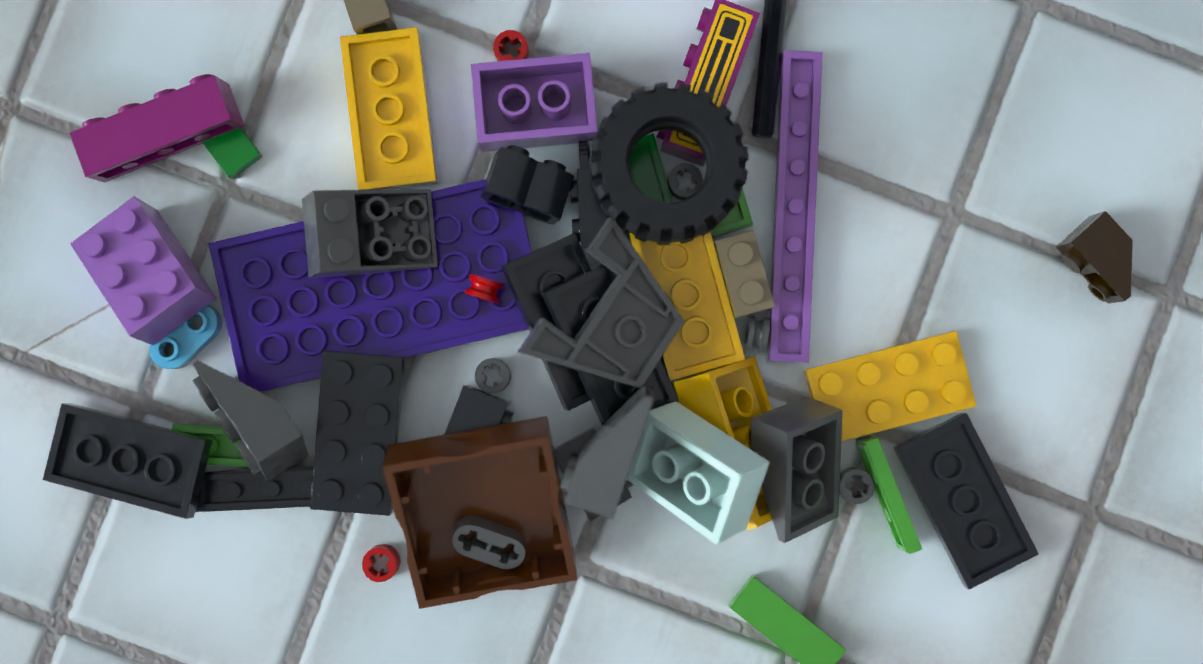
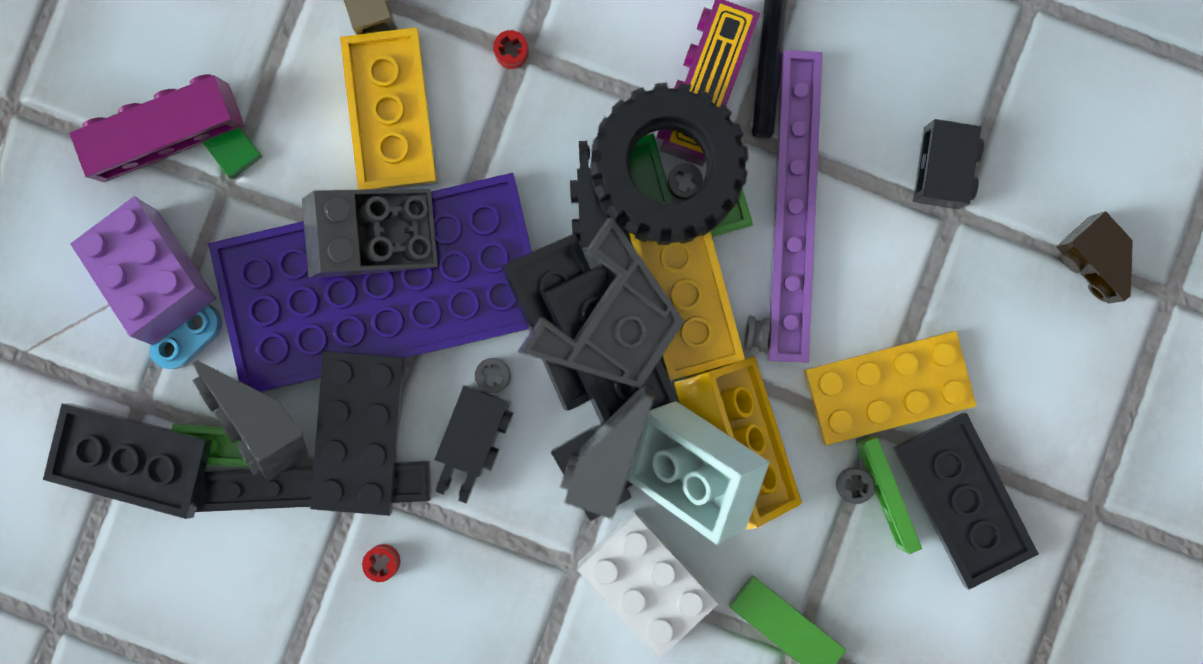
(484, 288): red bush -> none
(485, 472): reddish brown tile -> none
(489, 541): dark grey beam -> none
(528, 185): black brick -> none
(534, 102): medium lavender brick -> none
(646, 584): none -> white brick
(744, 274): dark tan brick -> none
(804, 464): dark grey slope -> none
(948, 164): none -> black brick

